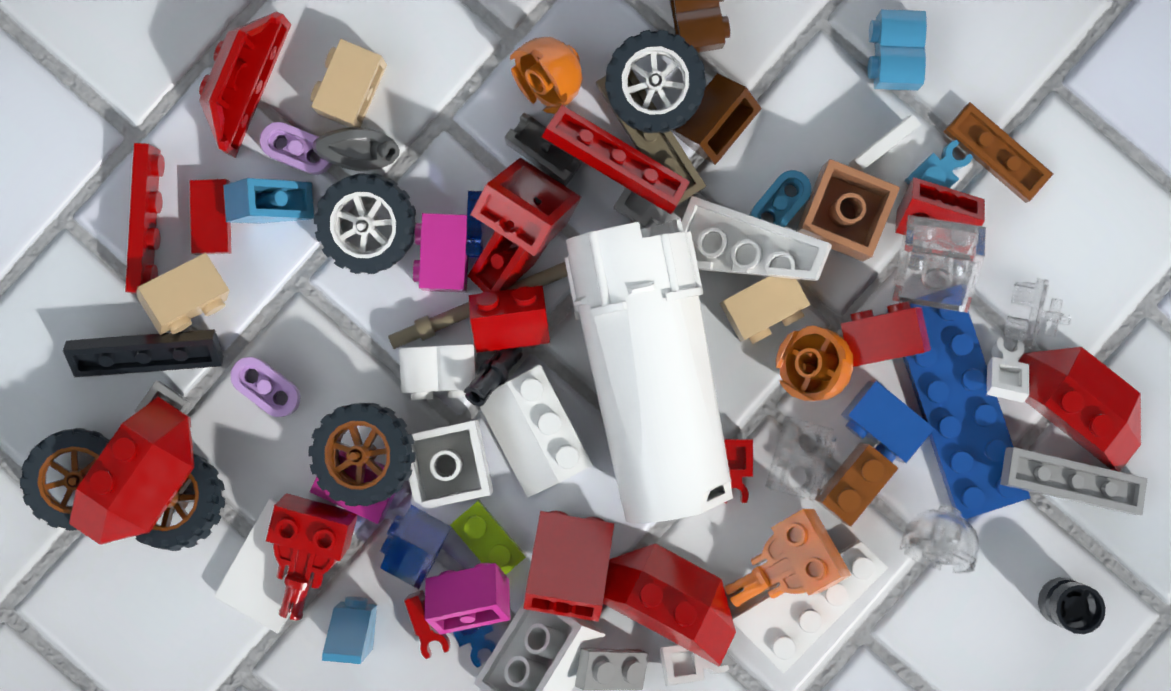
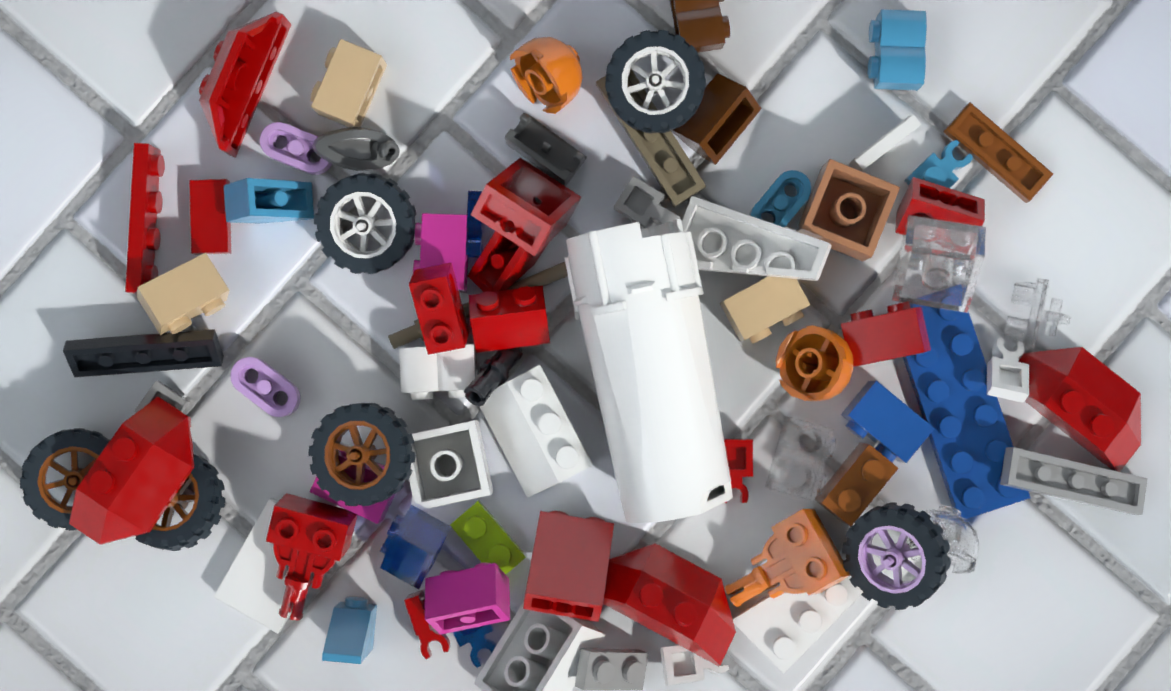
(439, 308): none -> red brick
(616, 159): red plate -> none
(870, 577): none -> black wheel
(1071, 605): black wheel -> none

